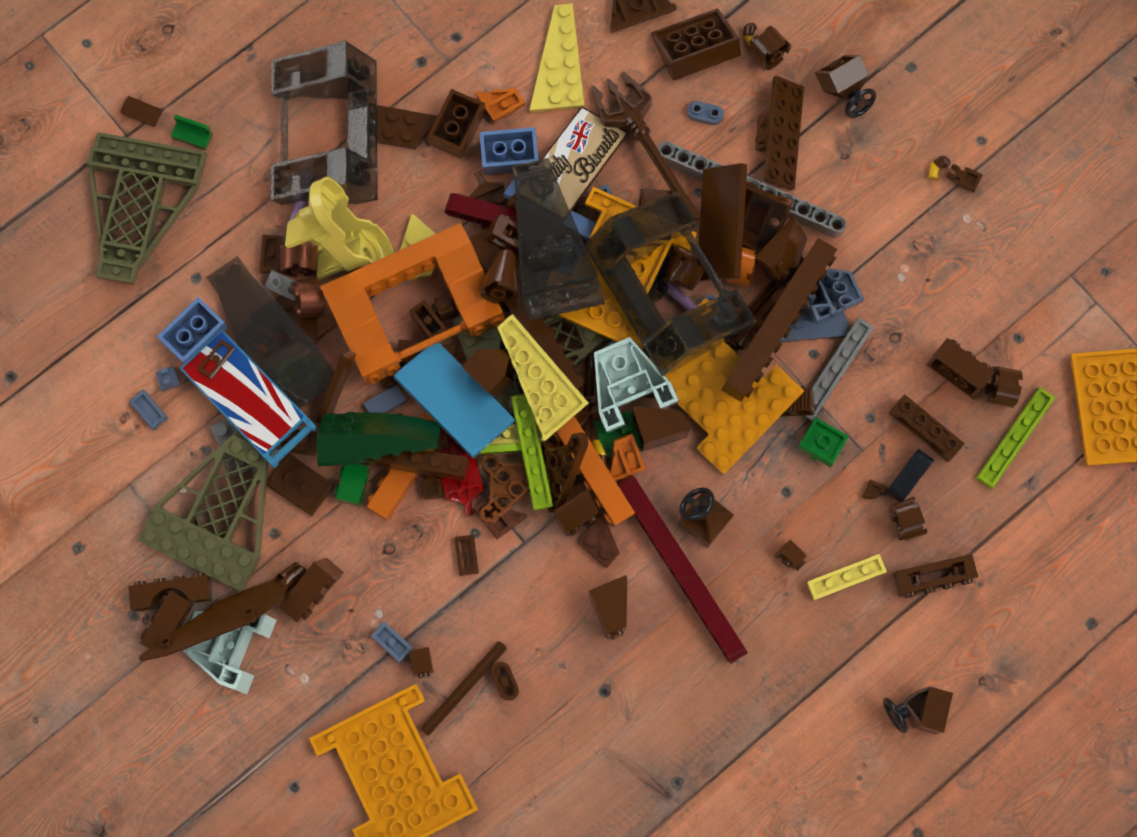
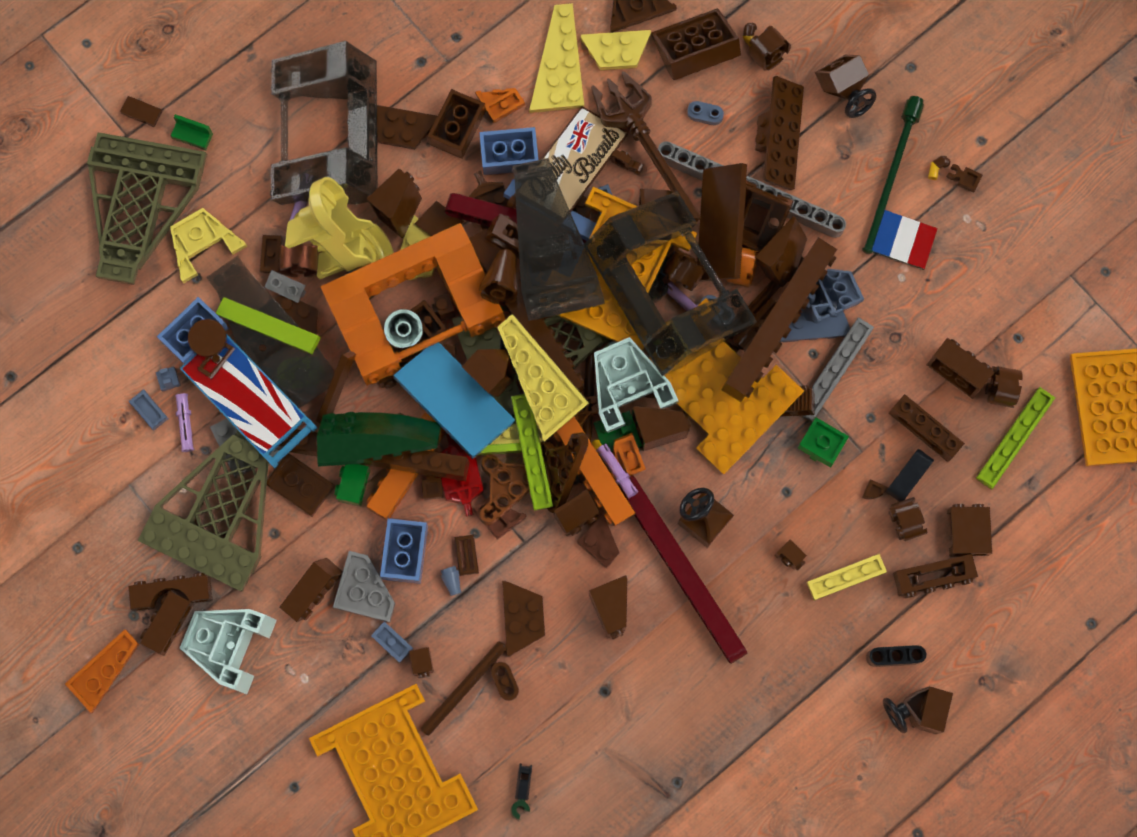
(99, 673): none -> orange wing
(182, 403): none -> lavender pin
(197, 234): none -> light yellow wing
(207, 338): none -> reddish brown tile
(228, 614): reddish brown wing -> none
(268, 325): none -> lime tile
(308, 298): copper brick -> none
(363, 590): none -> light grey plate
(386, 401): sand blue tile -> none
(396, 201): none -> reddish brown slope
(403, 328): none -> light aqua cone
(404, 551): none -> medium blue brick
(436, 220): none -> reddish brown sticker
(451, 580): none -> sand blue cone
(522, 617): none -> reddish brown wing
(522, 791): none -> black piece
(616, 49): none -> light yellow wing
(619, 474): none -> lavender pin
(624, 160): none -> reddish brown plate
(892, 233): none -> flag
(904, 651): none -> black beam
(970, 530): none -> reddish brown panel

